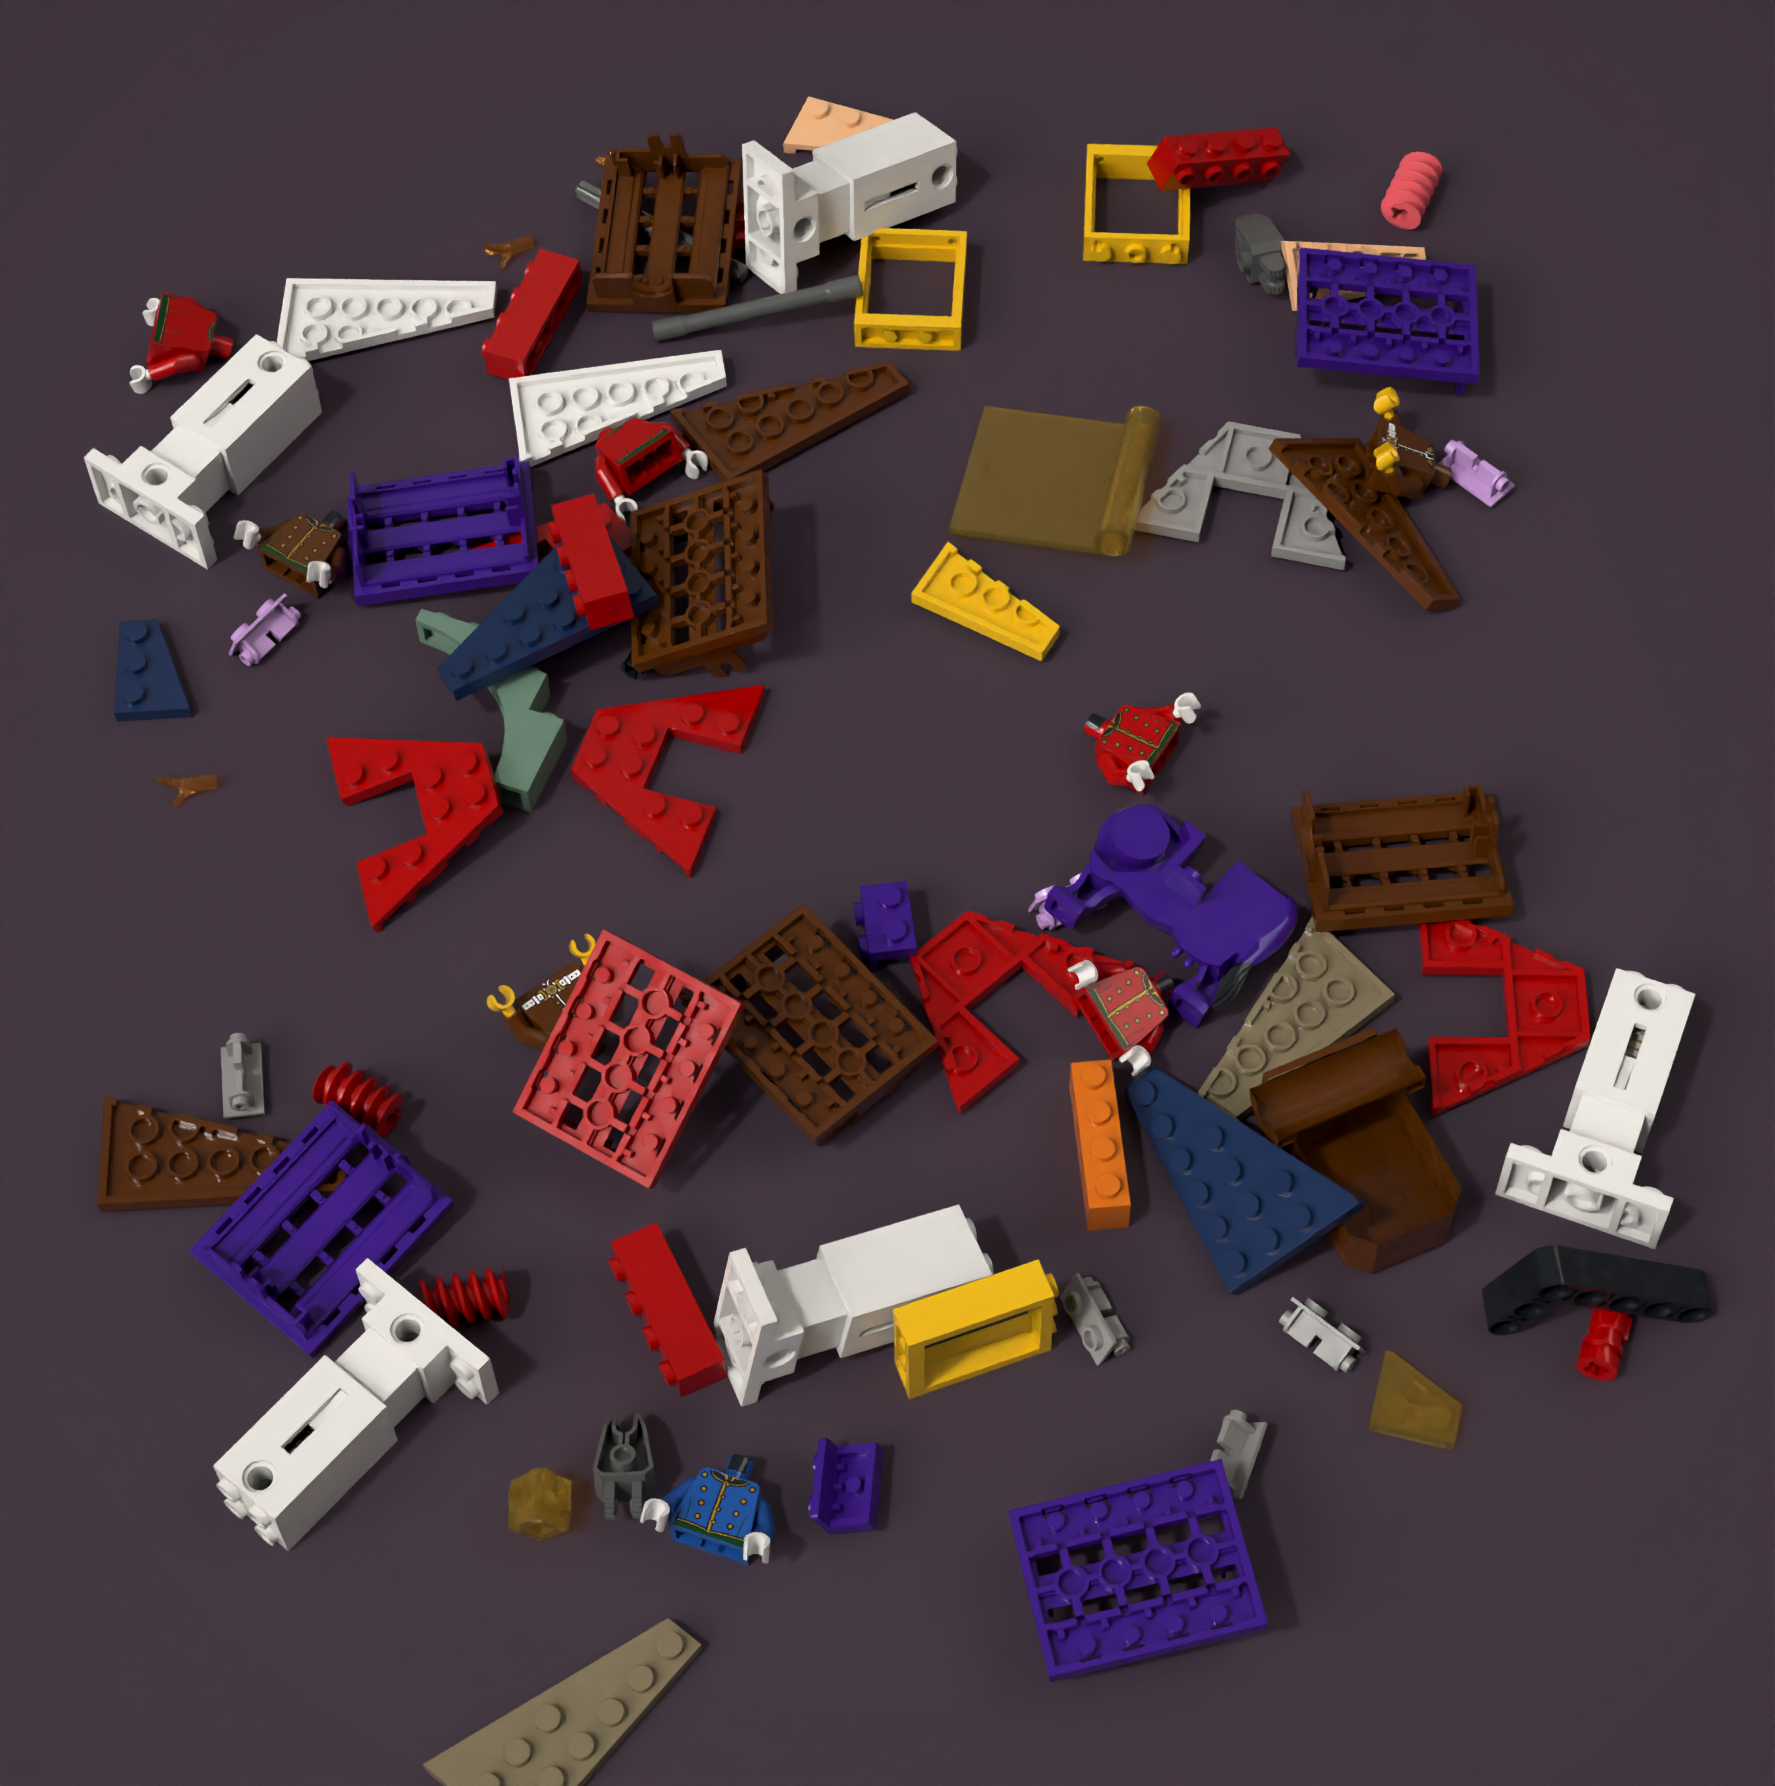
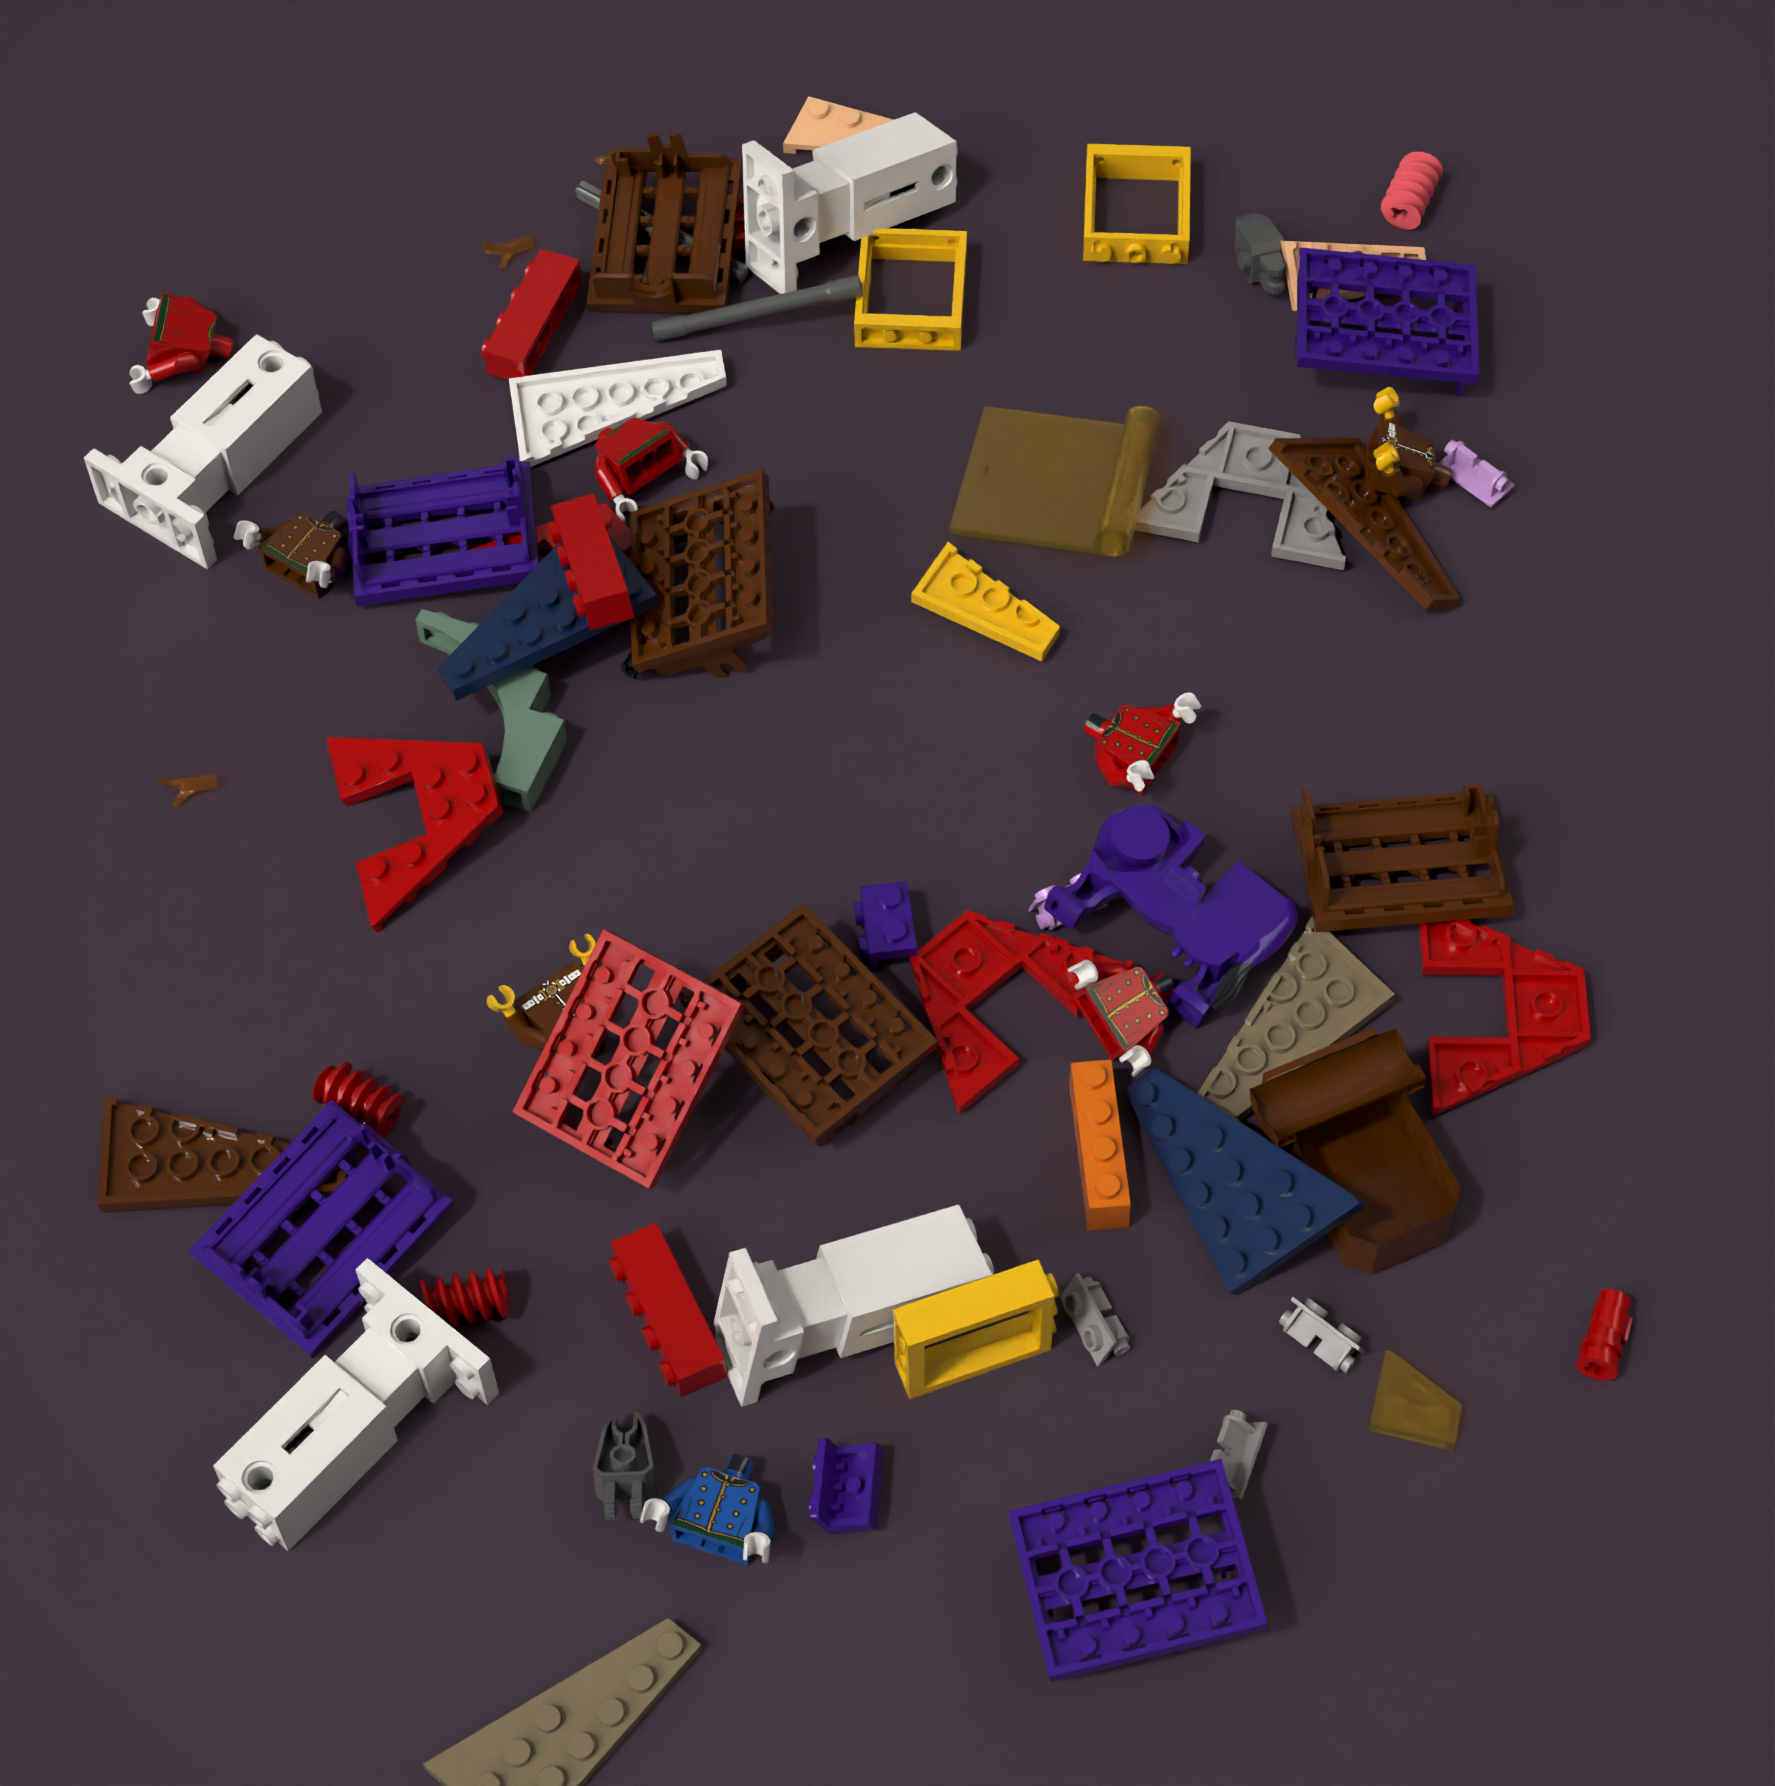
(146, 675): dark blue wing -> none
(242, 1078): light grey hinge -> none
(273, 619): lavender hinge -> none
(354, 314): white wing -> none
(539, 1504): clear yellow brick -> none
(625, 750): red wing -> none
(785, 419): reddish brown wing -> none
(1218, 158): red brick -> none
(1593, 1281): black beam -> none
(1609, 1118): white brick -> none

